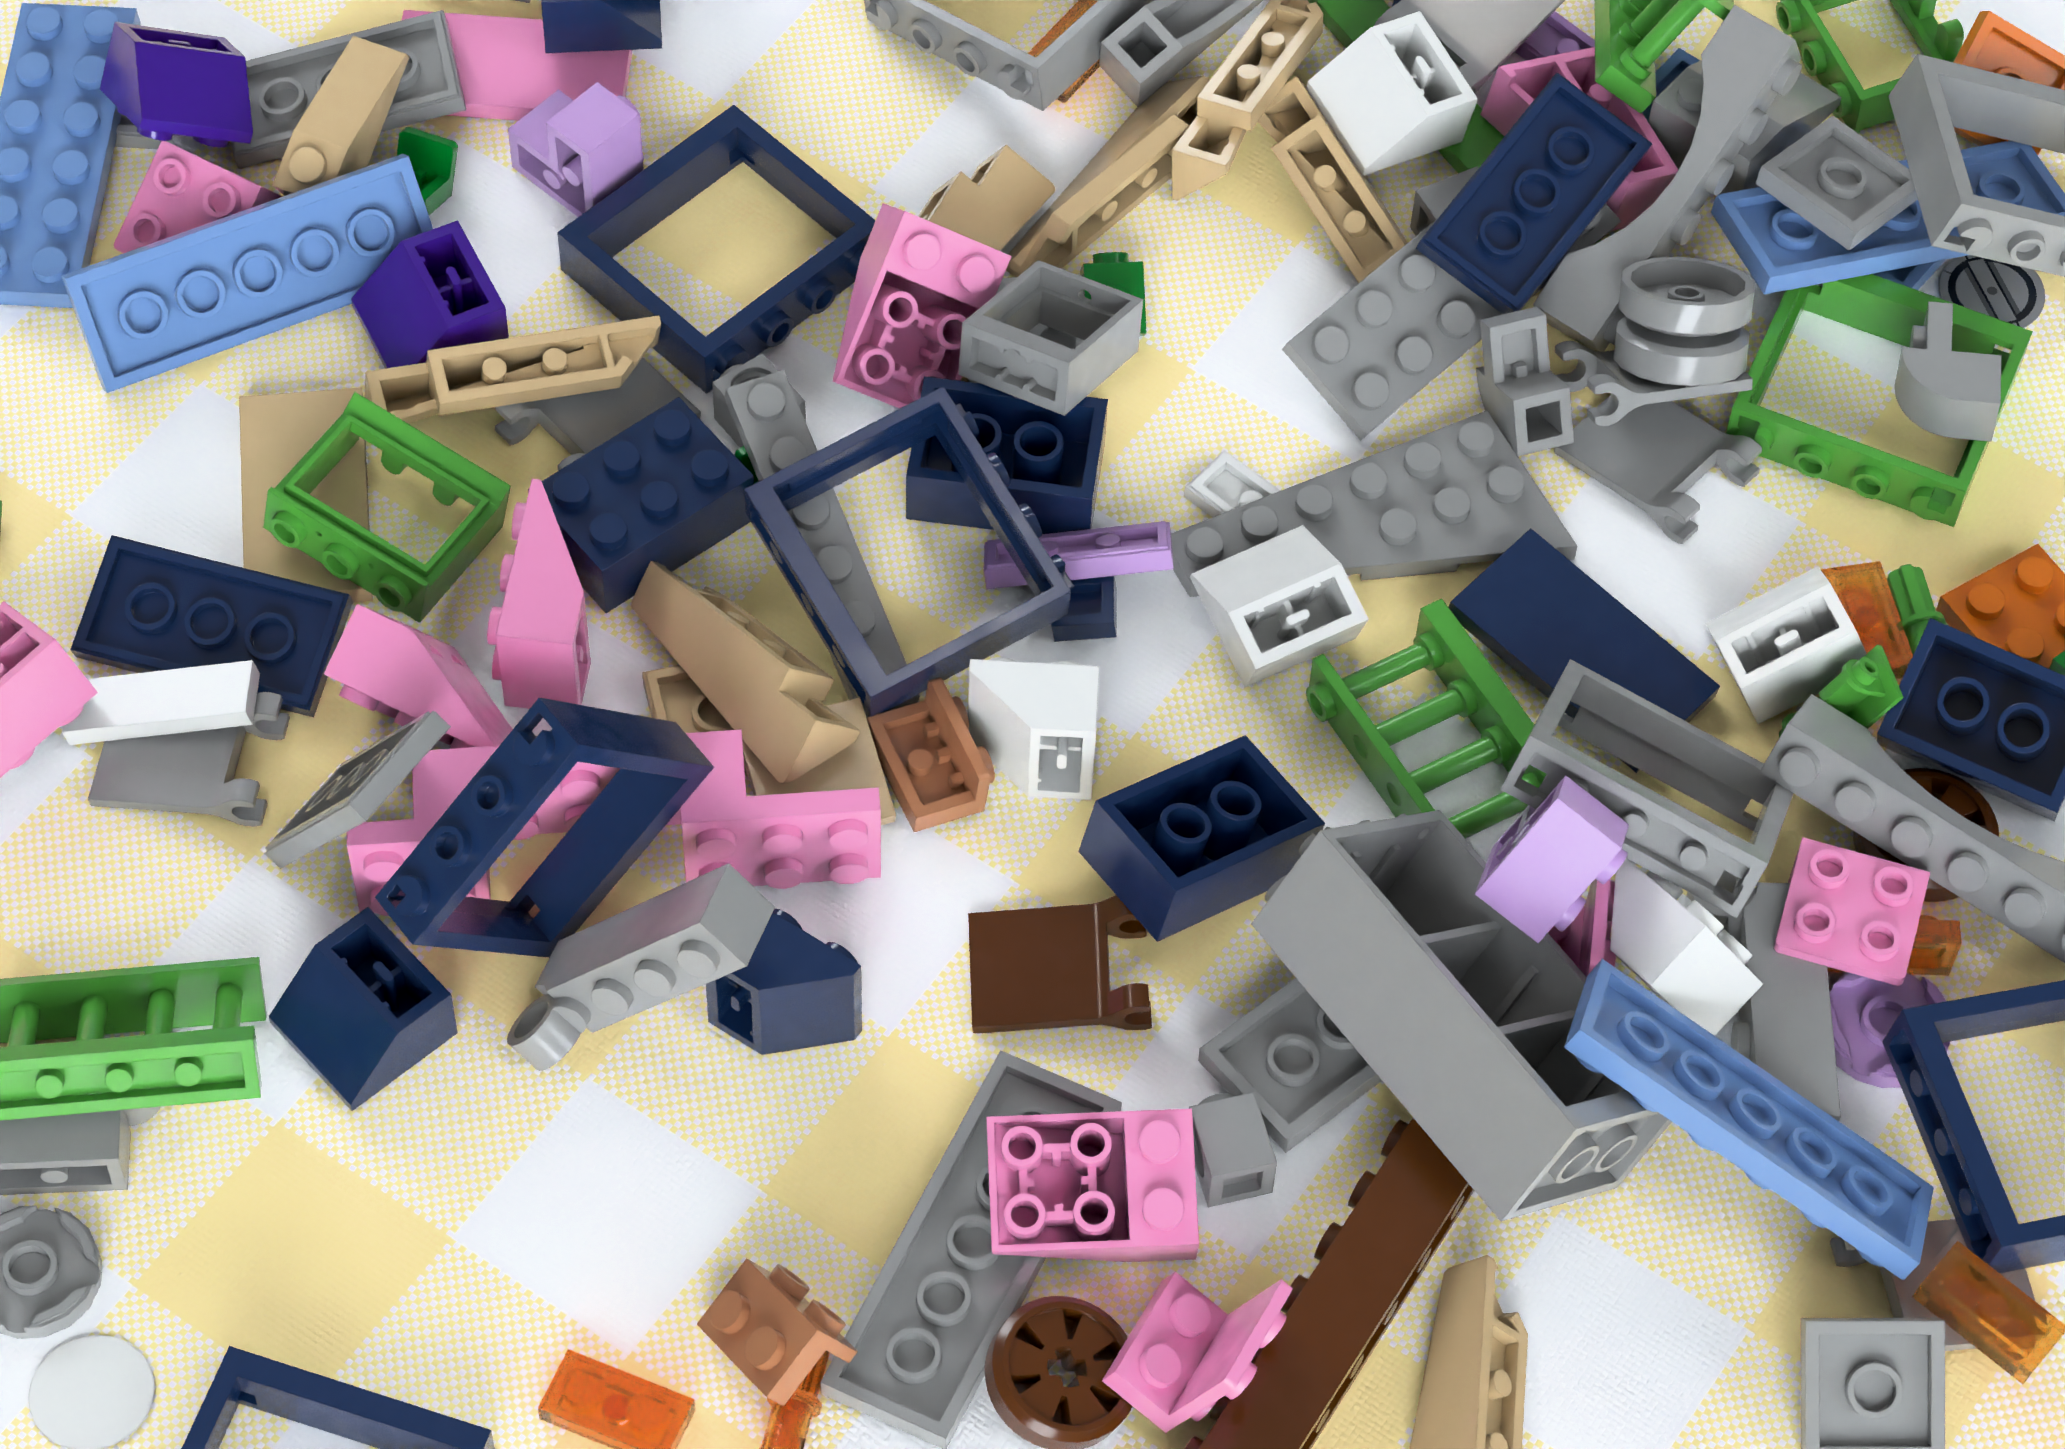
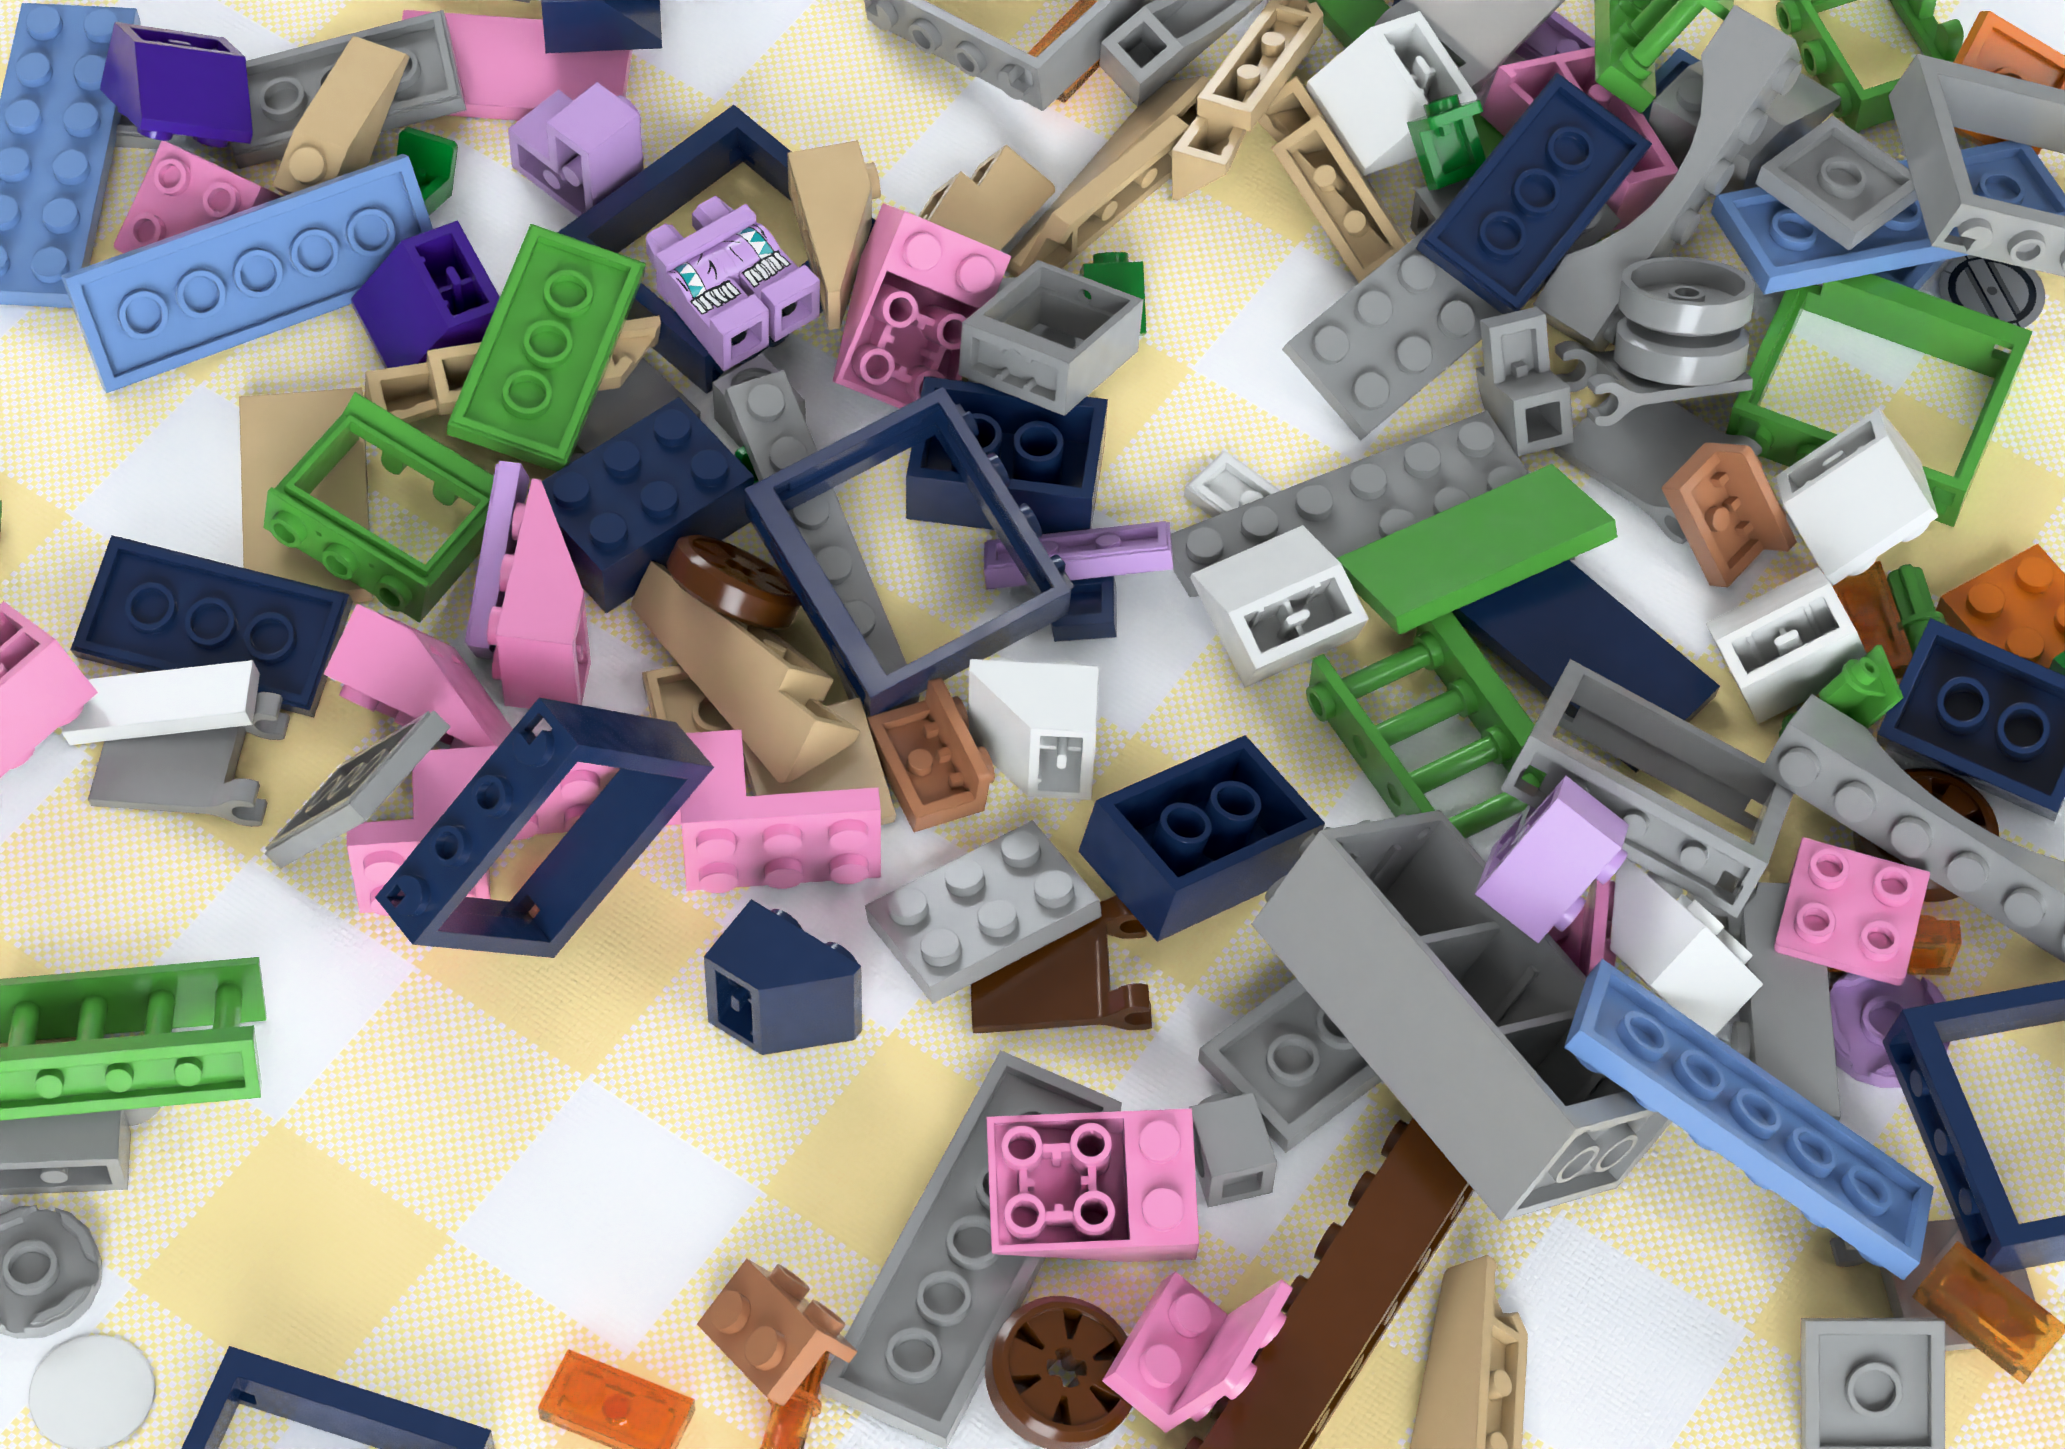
(363, 1009): dark blue slope -> none
(508, 488): none -> lavender tile
(546, 349): none -> bright green tile
(641, 961): light grey hinge -> none
(731, 281): none -> lavender hips
(733, 582): none -> reddish brown wheel
(834, 213): none -> tan slope
(983, 911): none -> light grey plate
(1447, 141): none -> green bracket
(1477, 548): none -> bright green tile
(1727, 510): none -> nougat bracket
(1857, 497): none -> white slope
(1945, 388): light grey brick -> none

